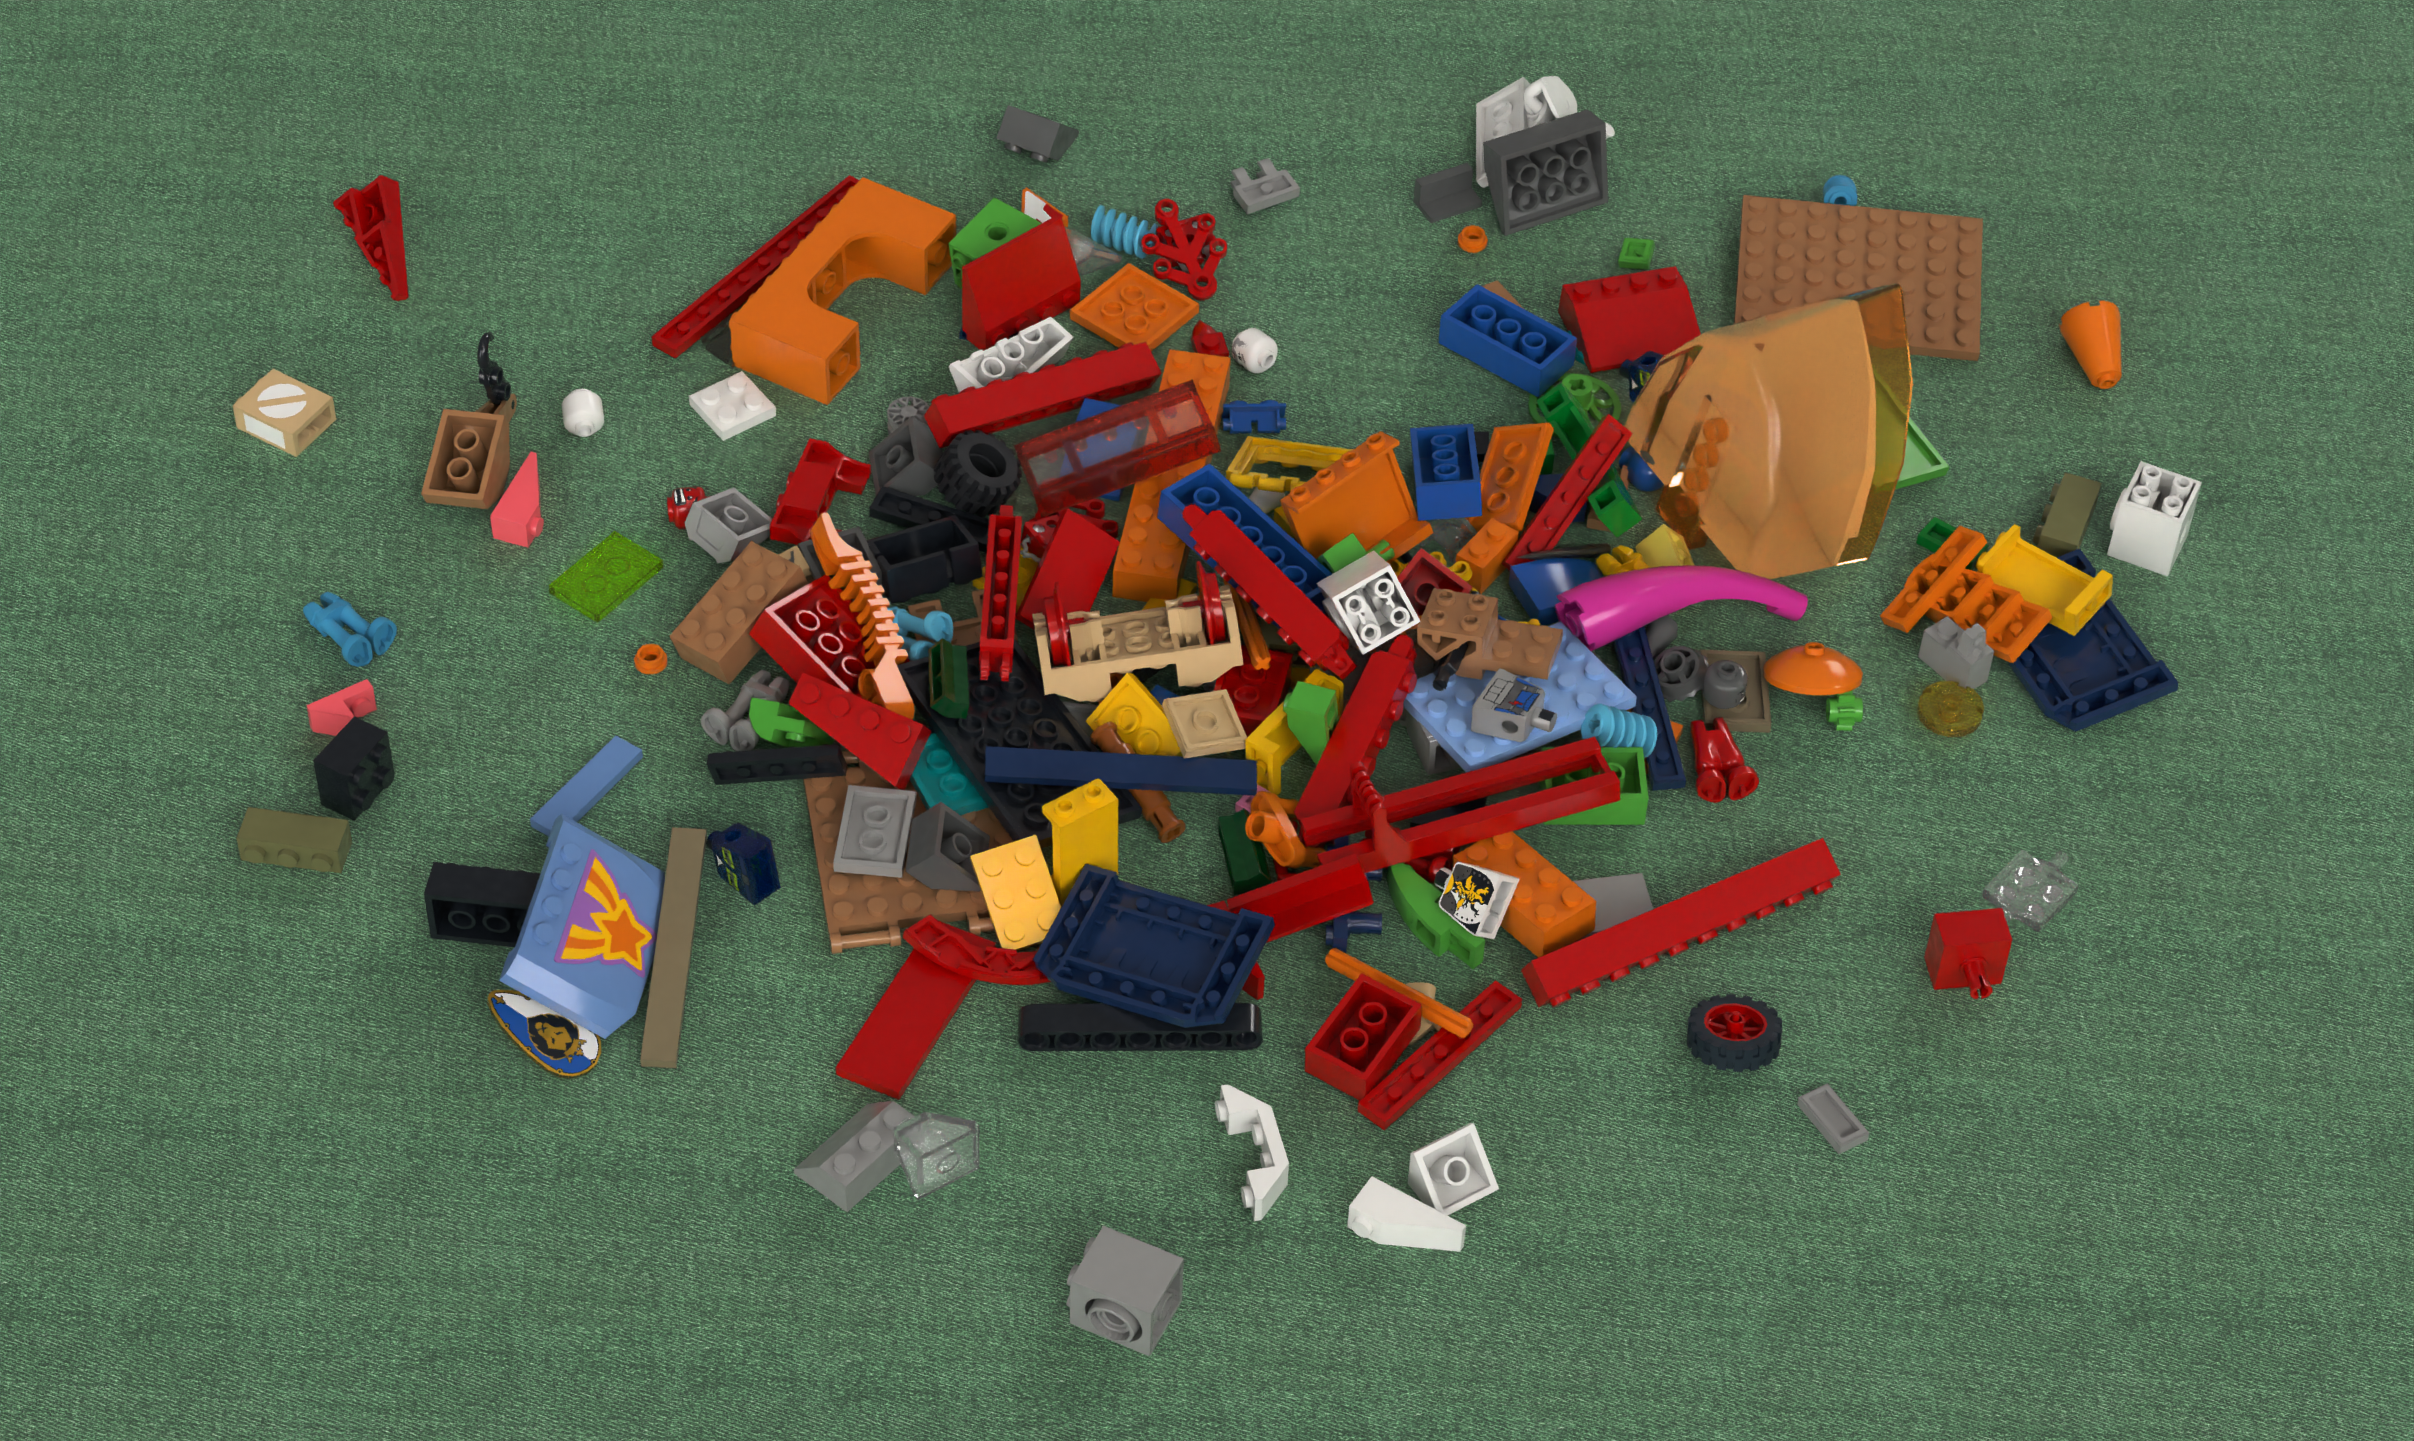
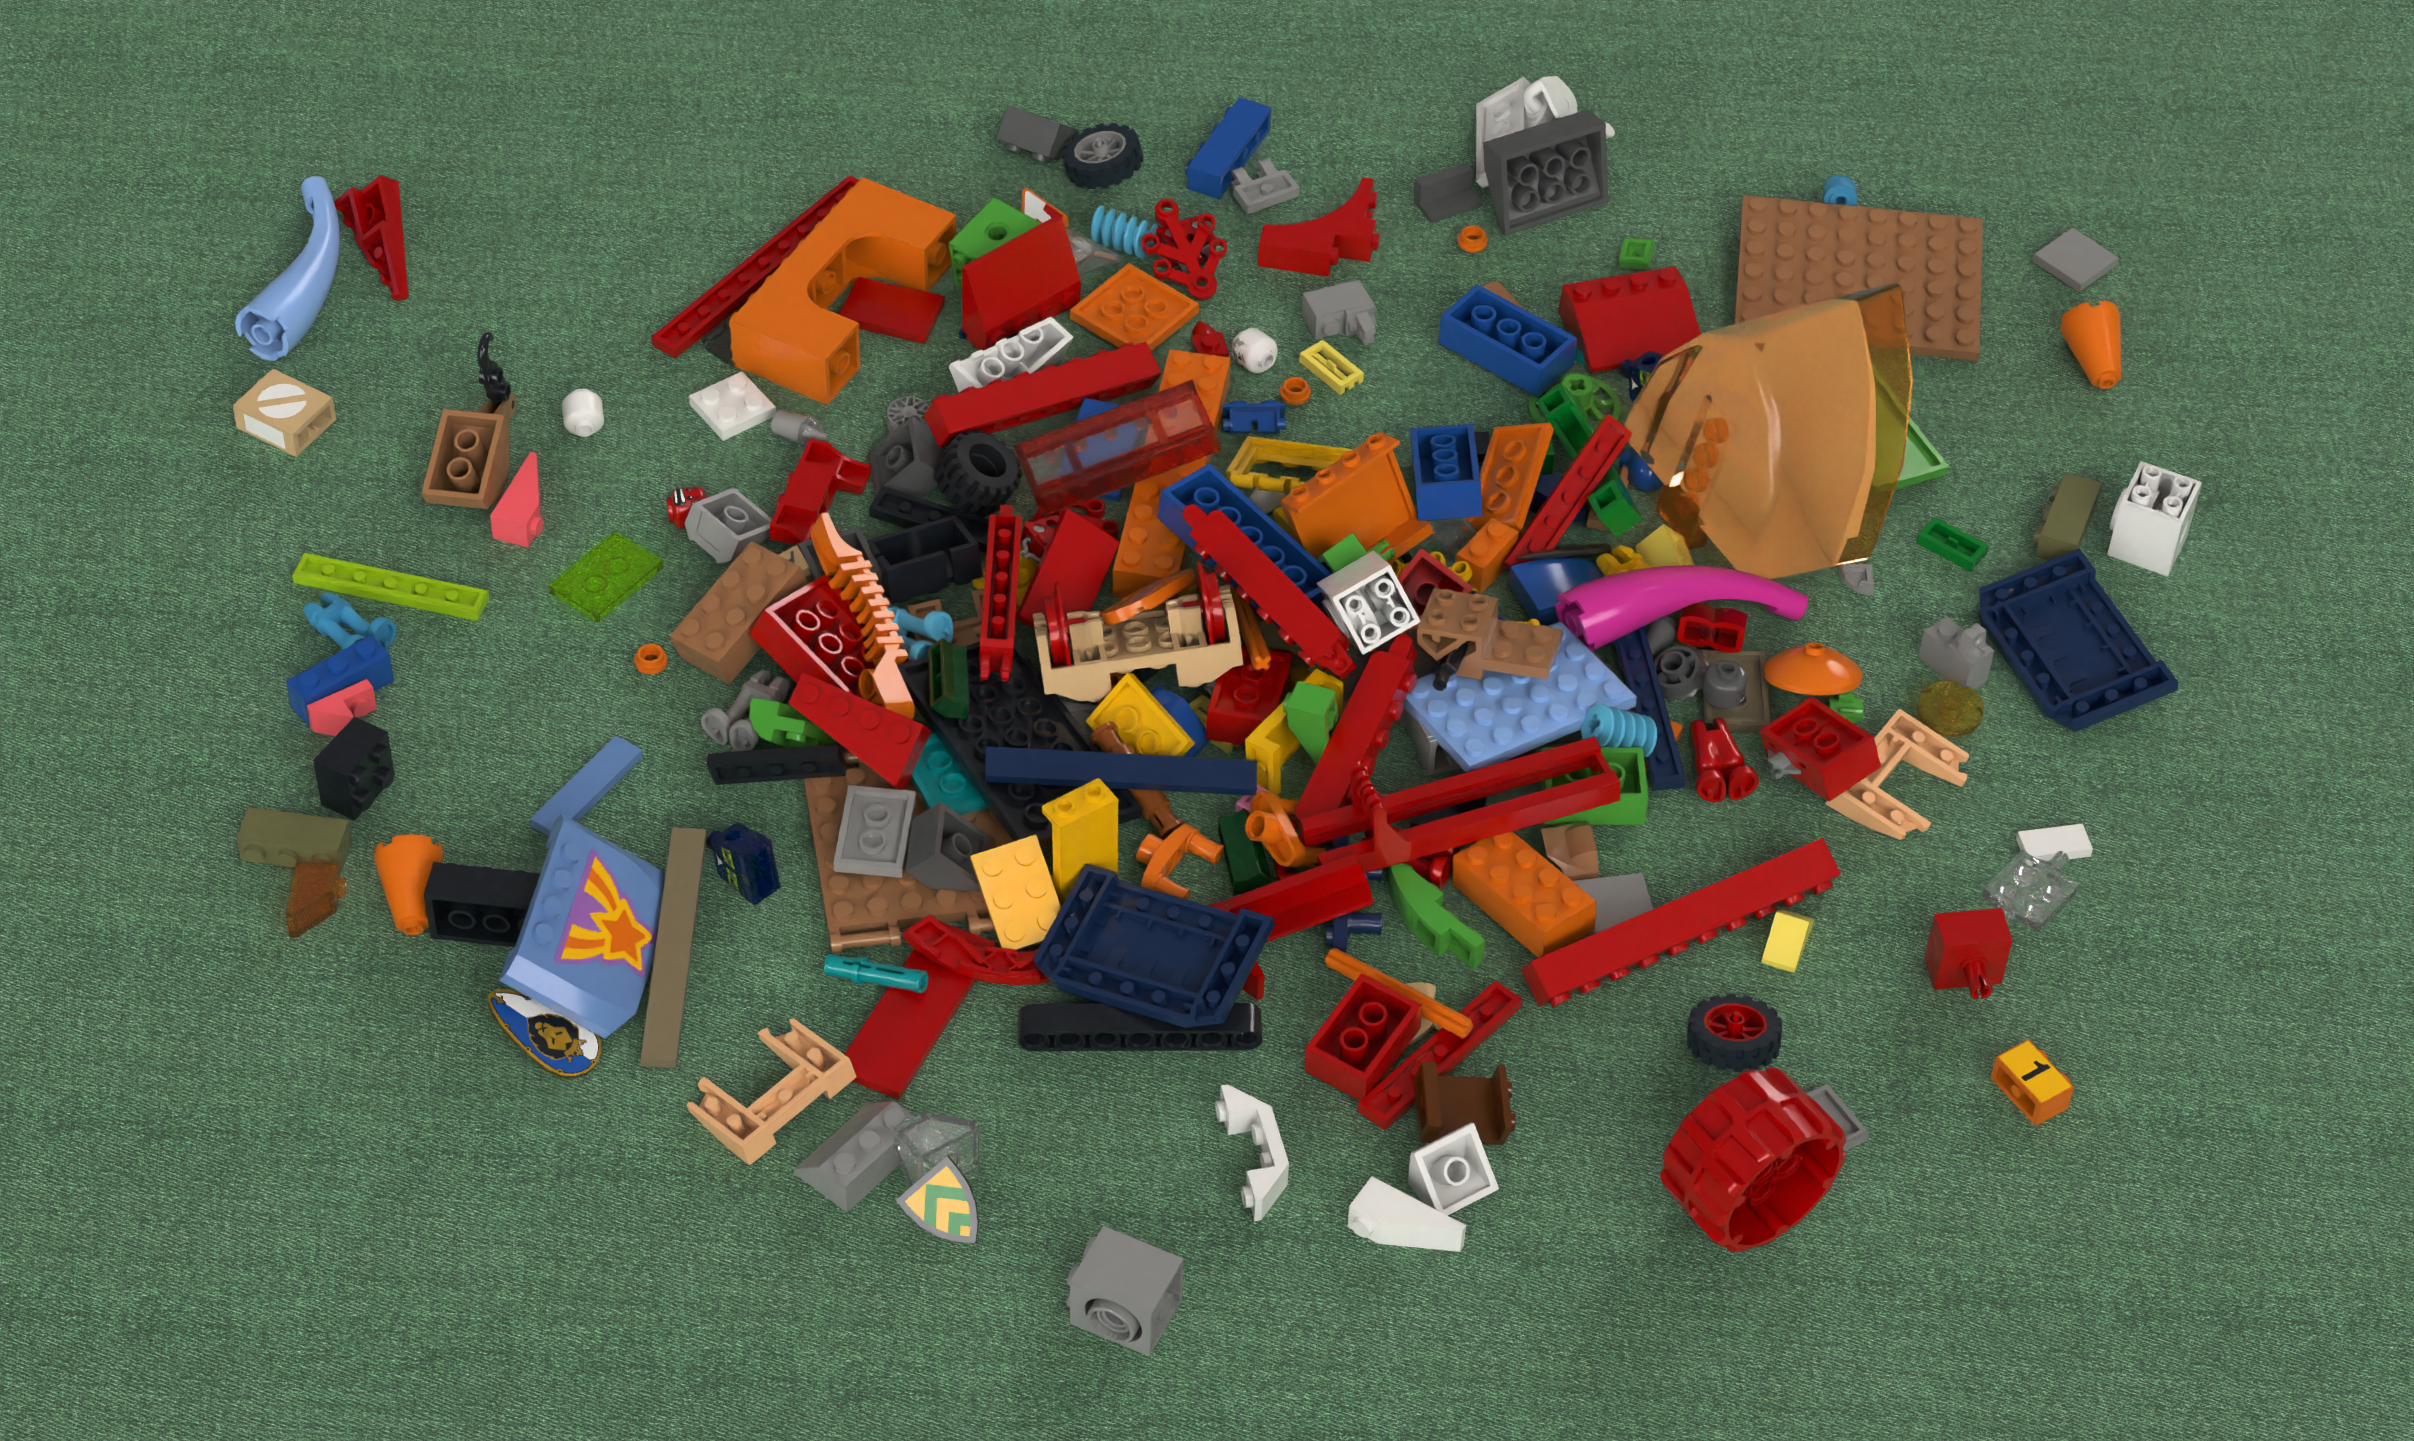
(292, 301): none -> light blue brick
(313, 895): none -> clear orange slope
(350, 666): none -> blue brick
(391, 586): none -> lime tile
(404, 876): none -> orange cone
(750, 1130): none -> light nougat wedge
(797, 427): none -> light grey piece
(862, 970): none -> teal pin
(893, 309): none -> red tile
(943, 1203): none -> shield
(1102, 156): none -> black wheel
(1148, 596): none -> orange tile
(1163, 856): none -> orange connector
(1205, 723): tan tile -> none
(1228, 147): none -> blue brick
(1295, 391): none -> orange plate
(1319, 243): none -> red arch
(1327, 370): none -> light yellow tile
(1340, 309): none -> light grey hinge
(1453, 1102): none -> reddish brown panel
(1475, 897): torso -> none
(1511, 708): light grey torso -> none
(1572, 849): none -> medium nougat slope
(1714, 627): none -> red brick
(1753, 1159): none -> red wheel
(1787, 940): none -> light yellow slope
(1819, 749): none -> red piece
(1857, 577): none -> light grey tile
(1916, 744): none -> light nougat wedge
(1945, 588): orange slope -> none
(2032, 1082): none -> brick
(2046, 580): yellow panel -> none
(2047, 841): none -> white tile
(2075, 259): none -> light grey tile

